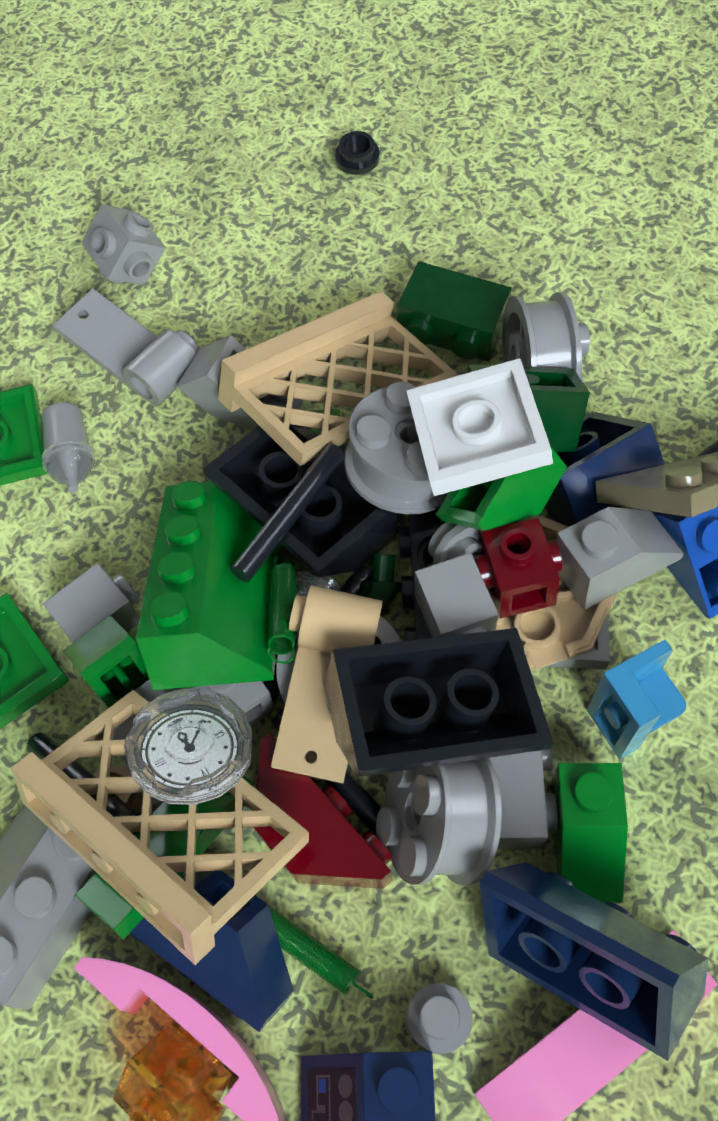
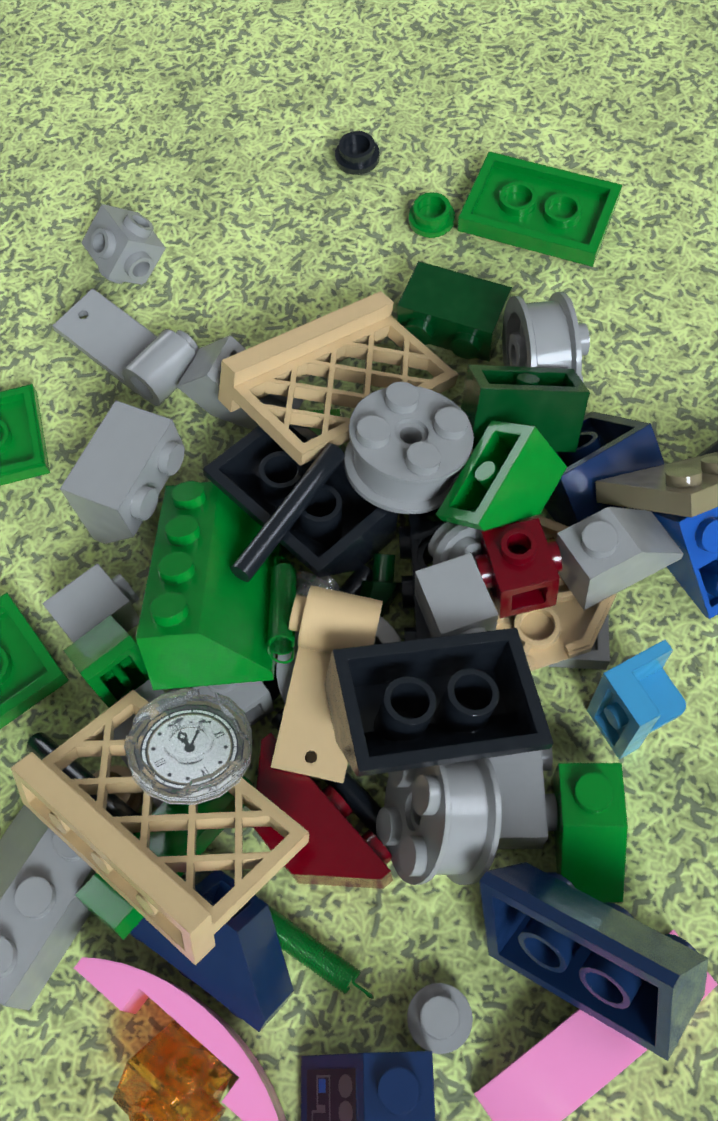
(66, 445): piece -> none
(123, 472): none -> light grey slope
(431, 215): none -> green plate
(479, 427): white plate -> none
(540, 208): none -> green plate

